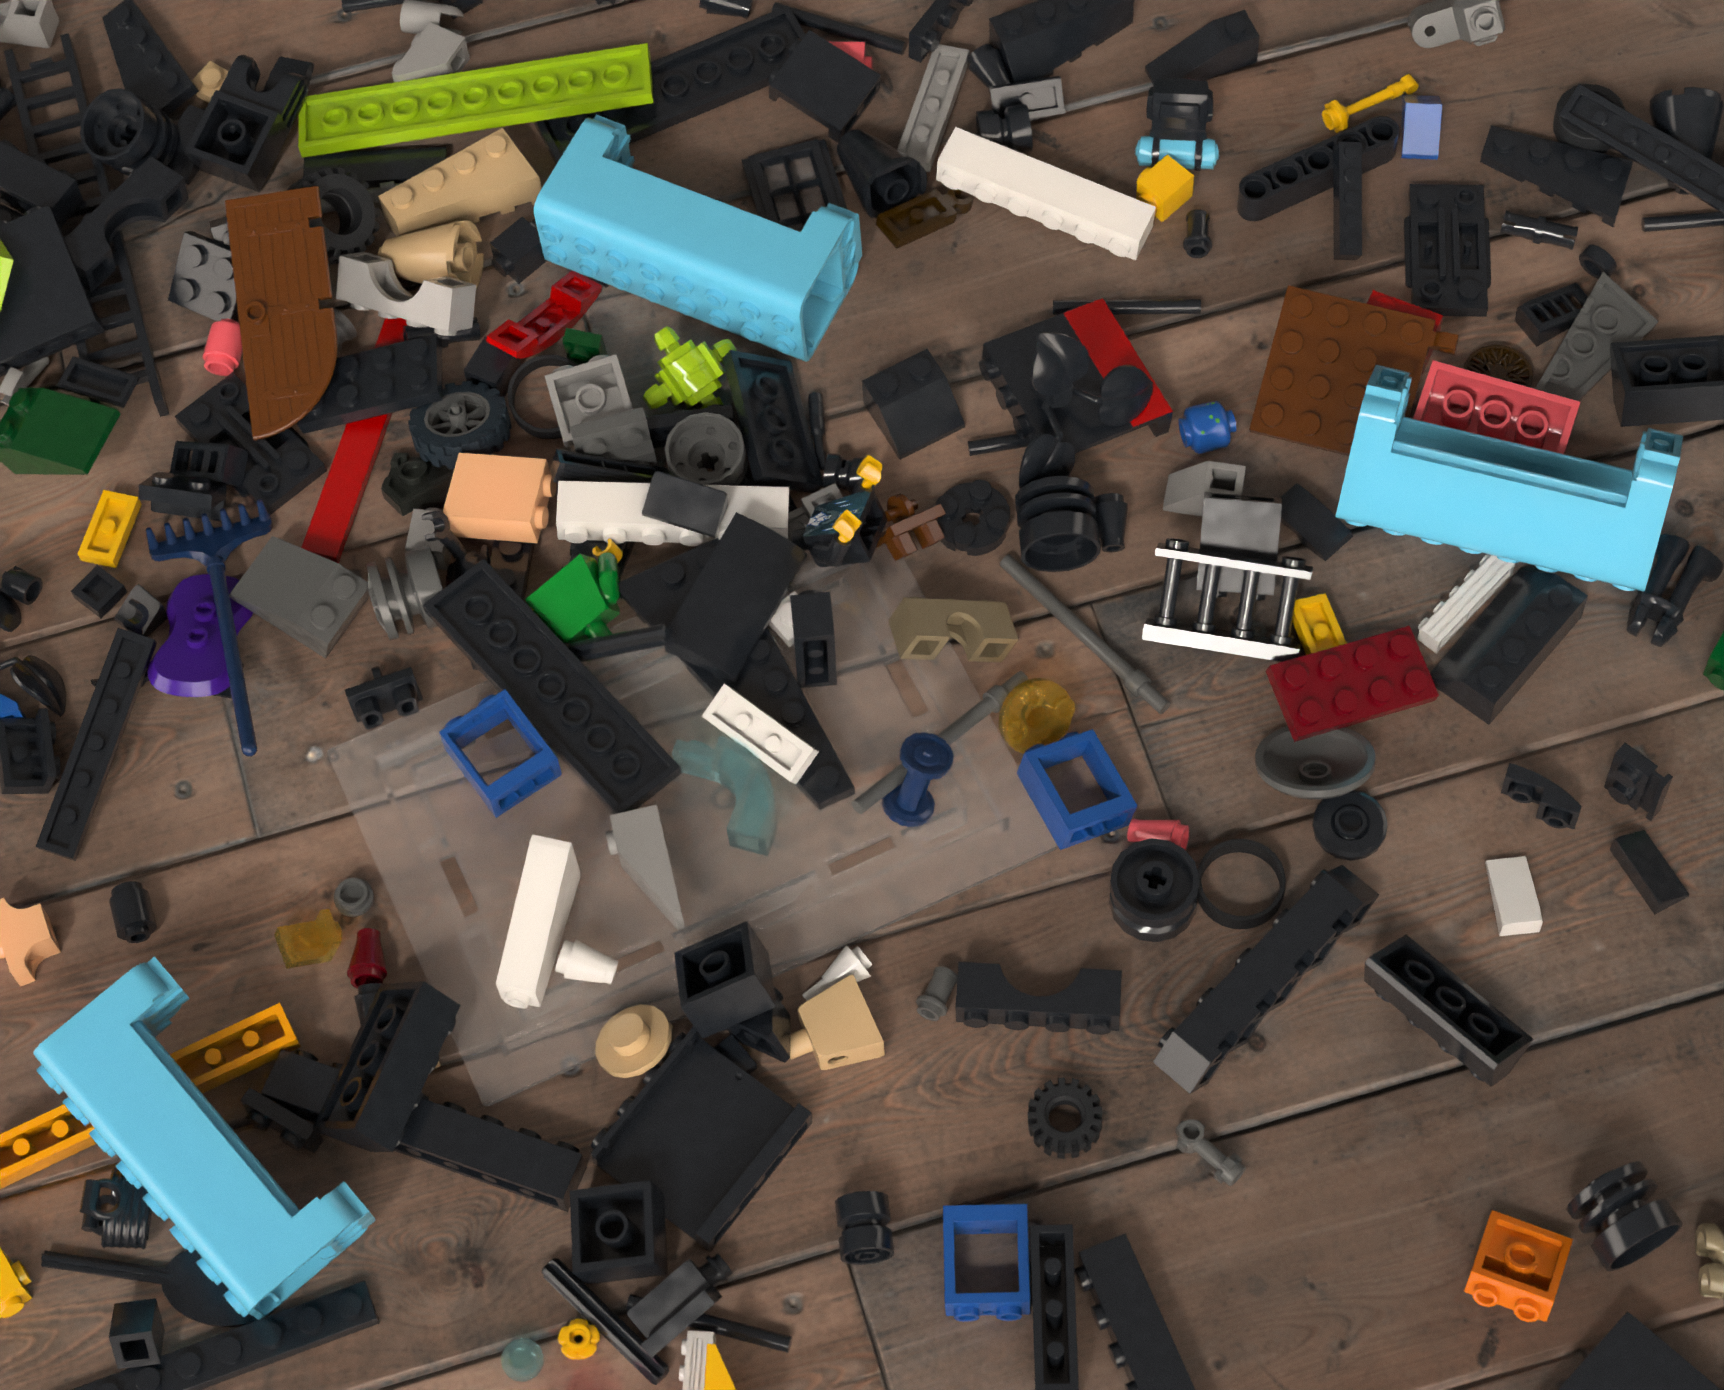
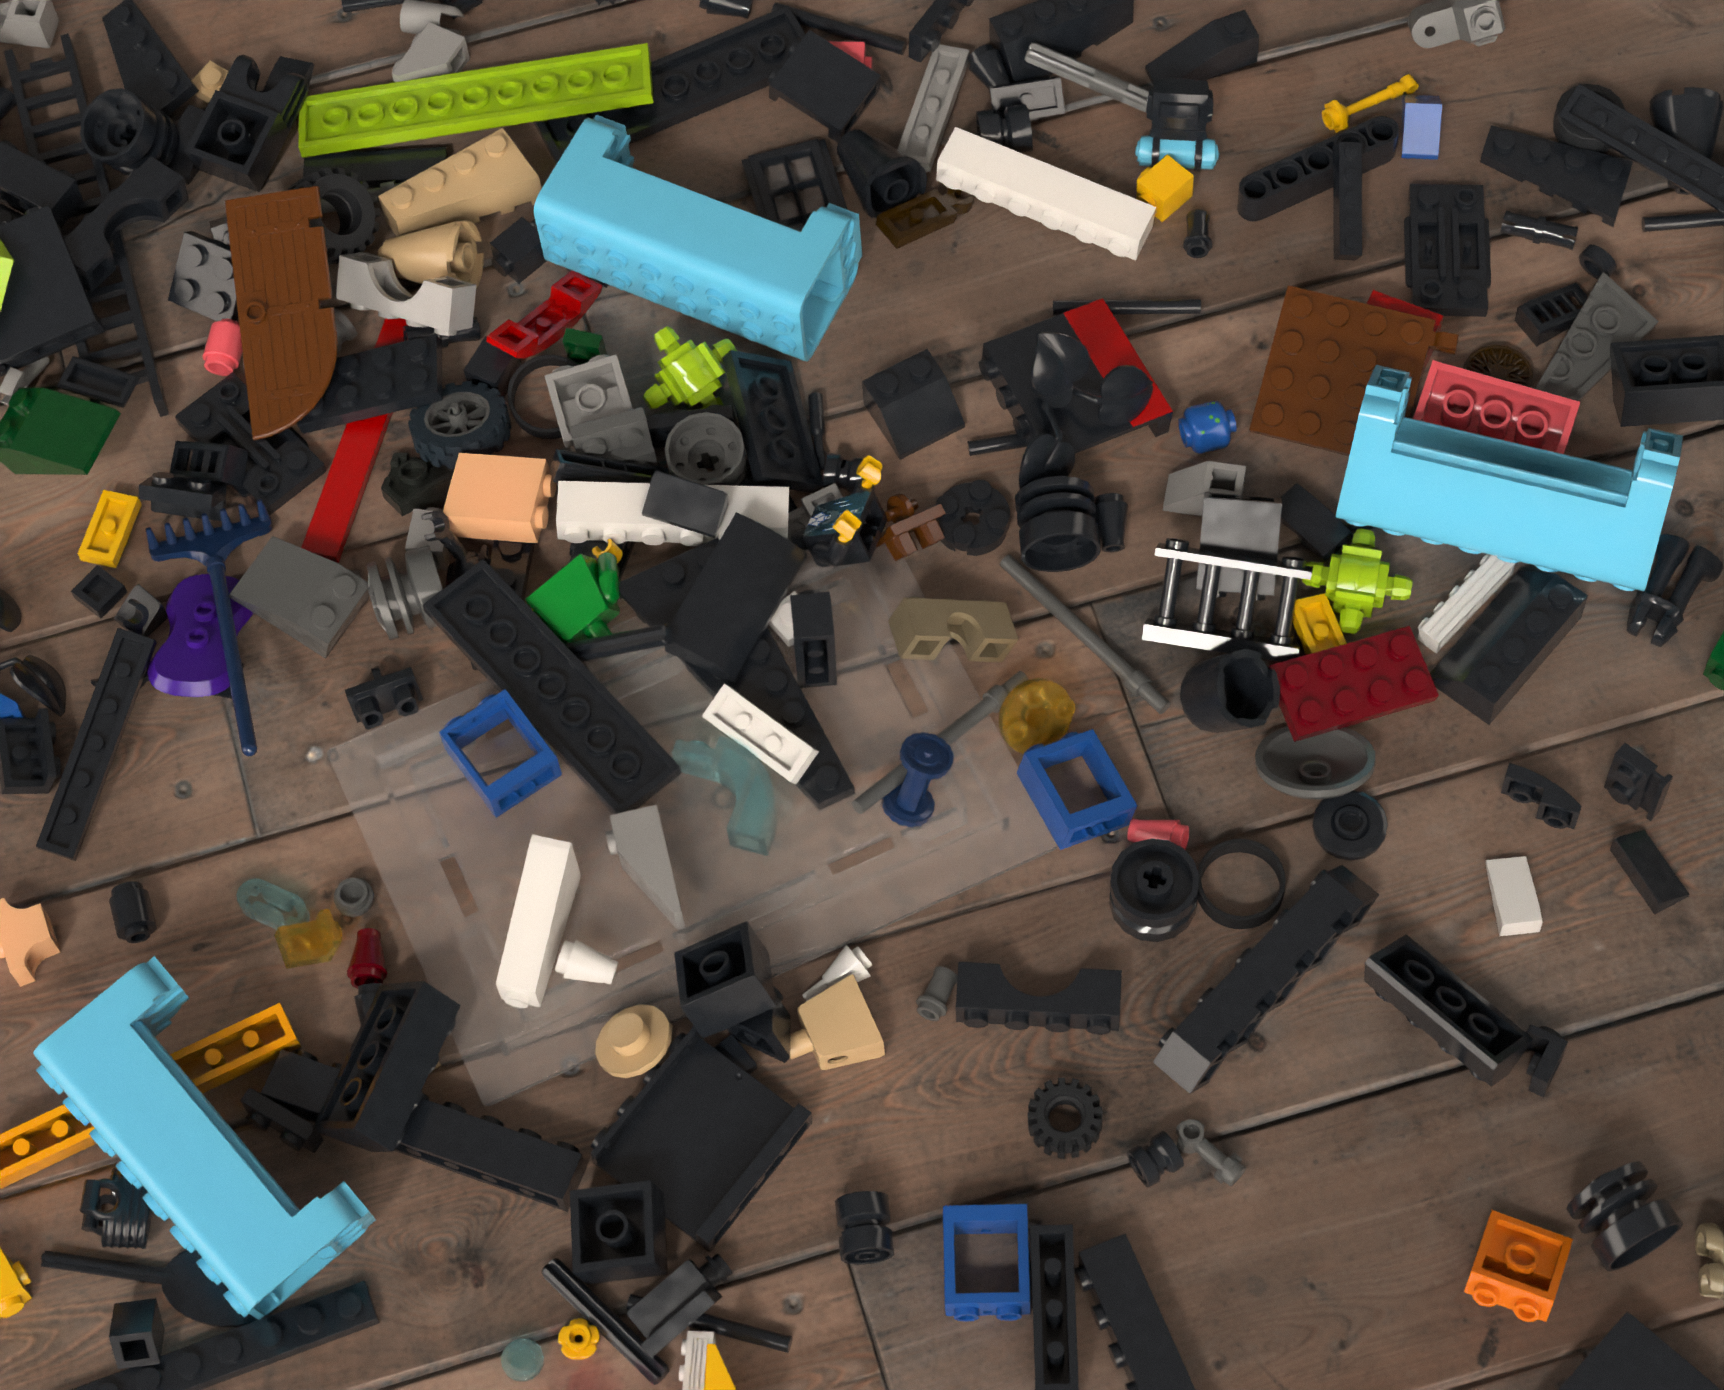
(21, 585): black hose -> none
(276, 898): none -> clear light blue beam
(1087, 76): none -> dark grey axle
(1152, 1160): none -> black wheel
(1230, 692): none -> black cylinder
(1358, 581): none -> lime piece
(1549, 1052): none -> black bracket

